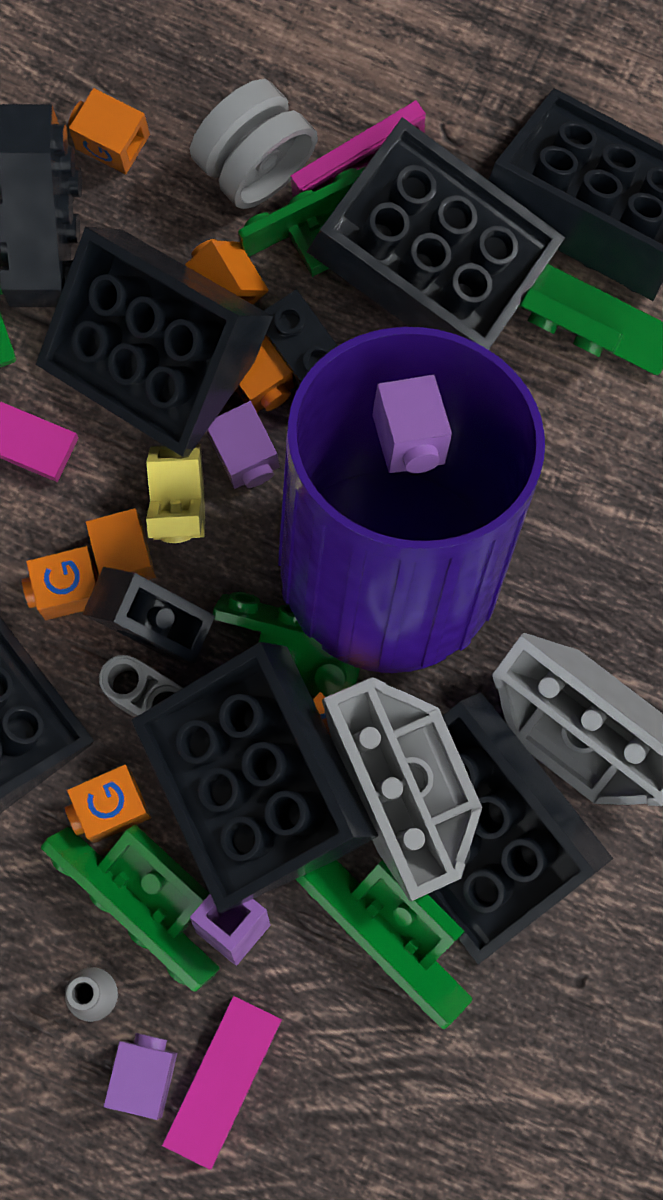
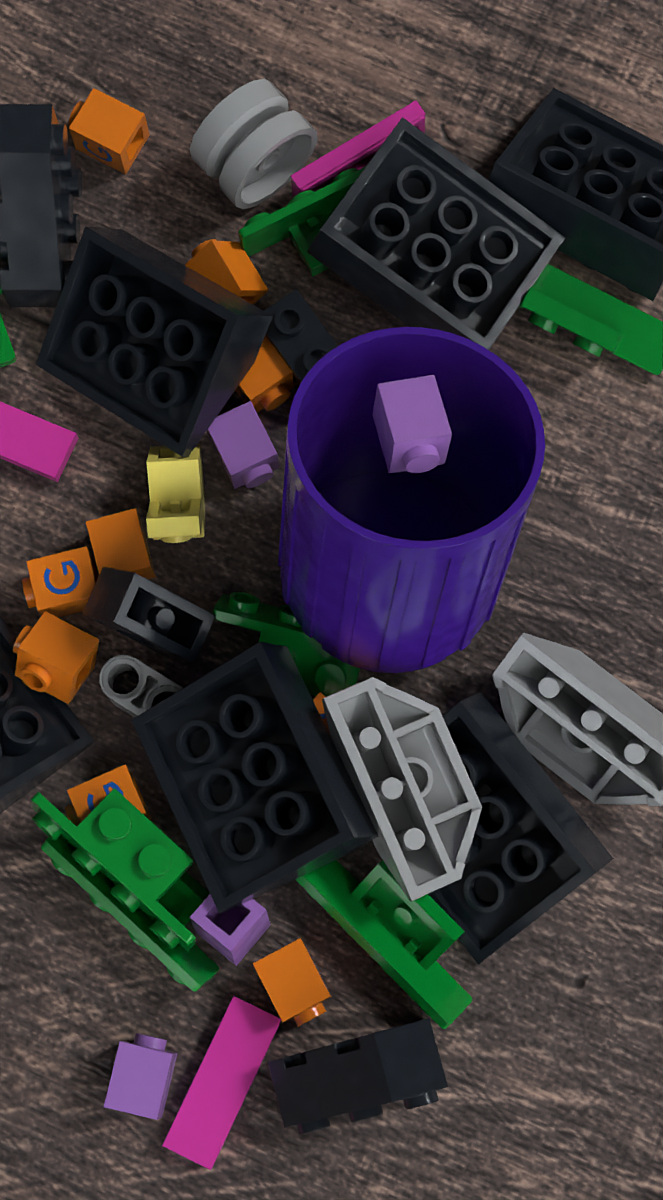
(55, 657): none -> orange brick
(104, 995): light grey cone -> none
(127, 852): none -> green bracket
(293, 983): none -> orange brick
(359, 1076): none -> black brick

